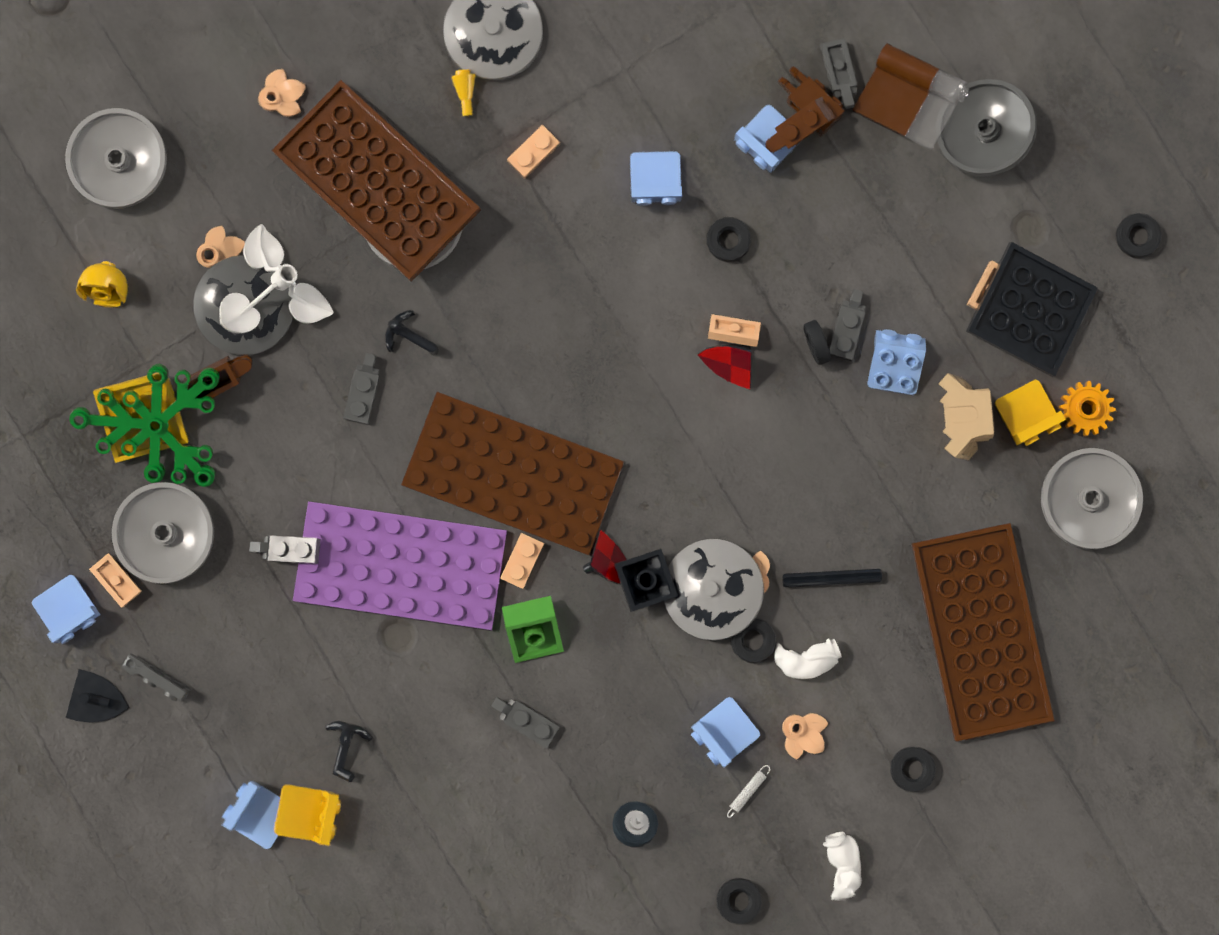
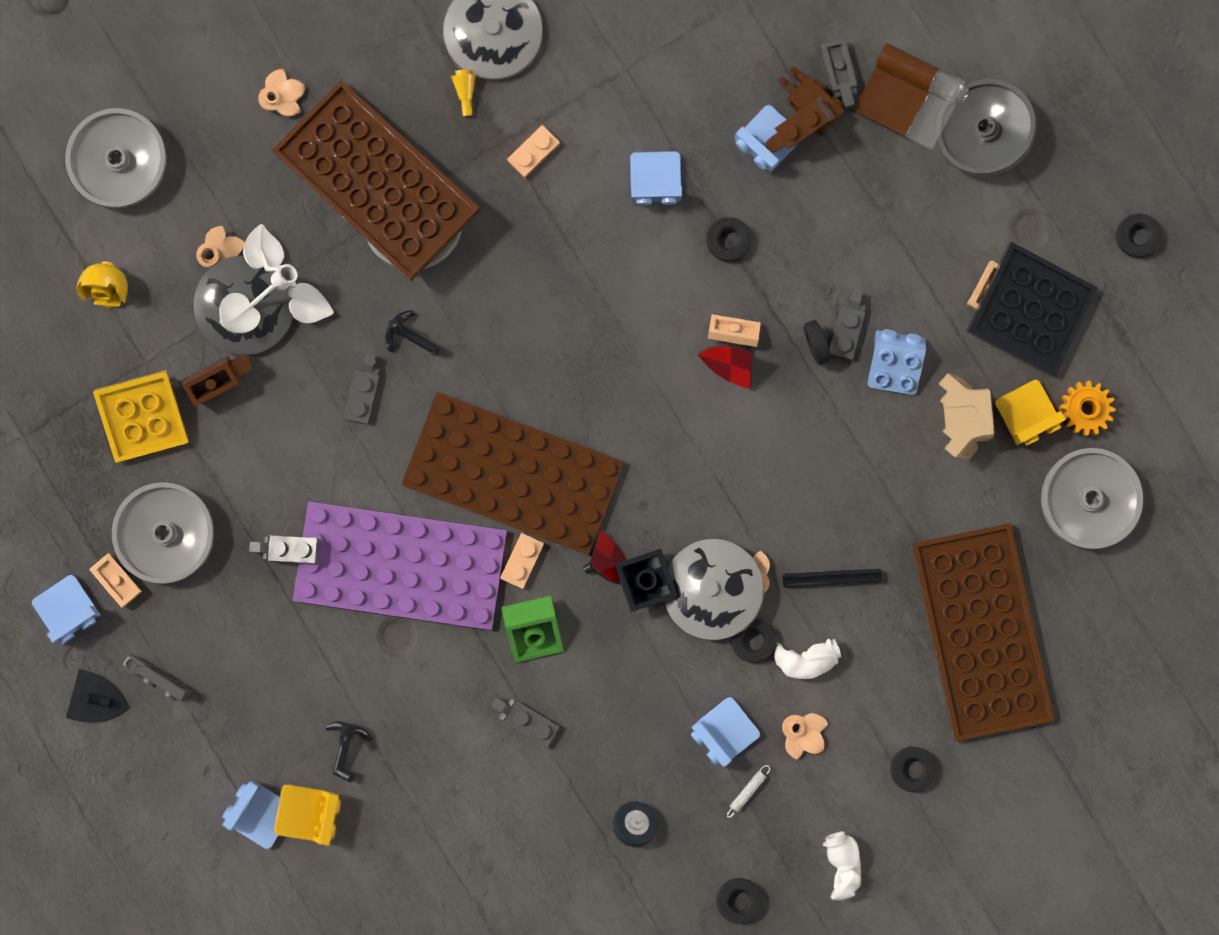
(125, 422): green plant -> none

